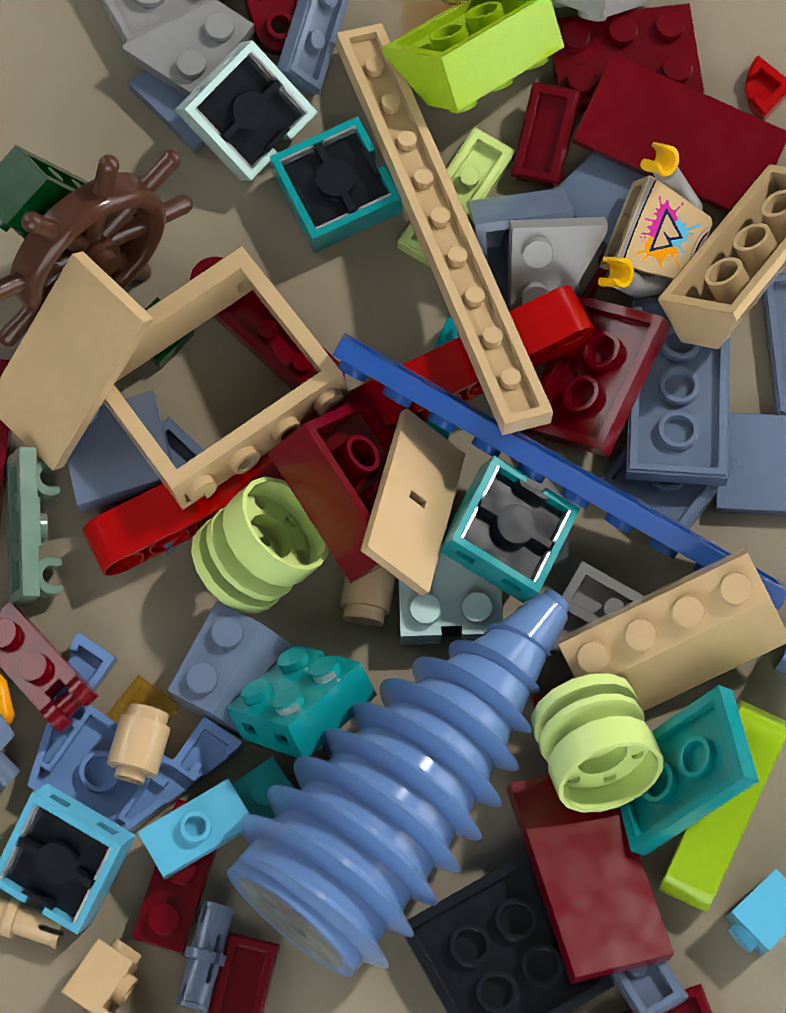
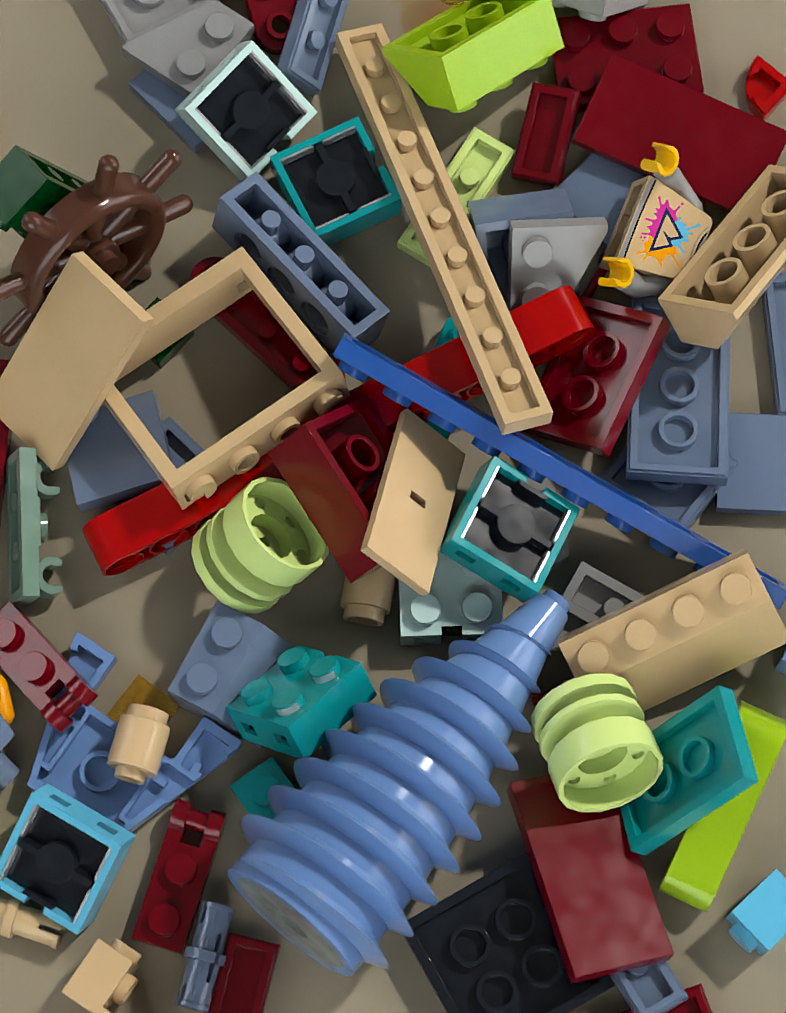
(194, 829): medium azure plate -> none
(299, 264): none -> sand blue brick

